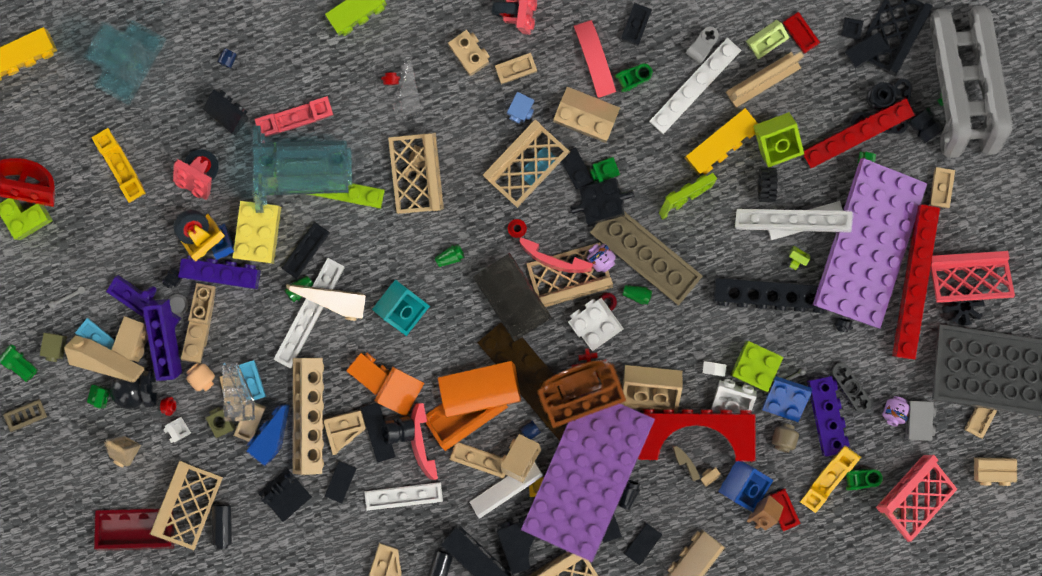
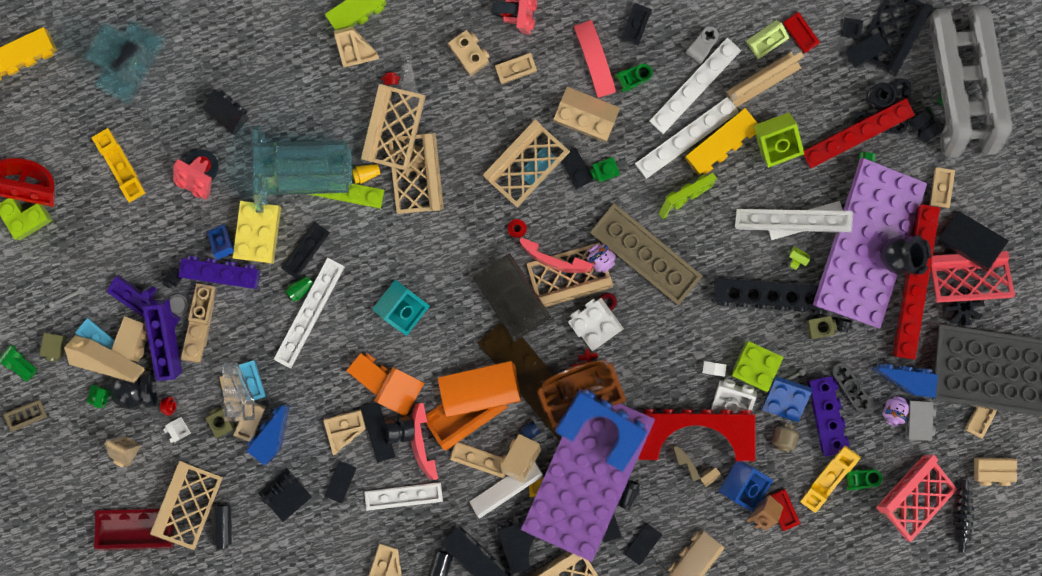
(127, 51): none -> black plate
(197, 232): plate -> none
(200, 377): light nougat head -> none
(227, 58): dark blue hose -> none
(295, 117): coral slope -> none
(301, 424): tan brick -> none
(342, 302): slope -> none
(353, 47): none -> tan wing
(365, 172): none -> yellow cone
(377, 123): none -> tan fence
(450, 256): green cone -> none
(520, 108): medium blue brick -> none
(585, 407): none -> blue arch
(602, 201): black plate -> none
(638, 294): green cone -> none
(652, 388): tan slope -> none
(687, 137): none -> white plate
(767, 185): black tyre -> none
(812, 326): none -> olive brick
(906, 255): none -> black tile
(913, 383): none -> blue slope
(963, 516): none -> black piece
(973, 241): none -> black tile

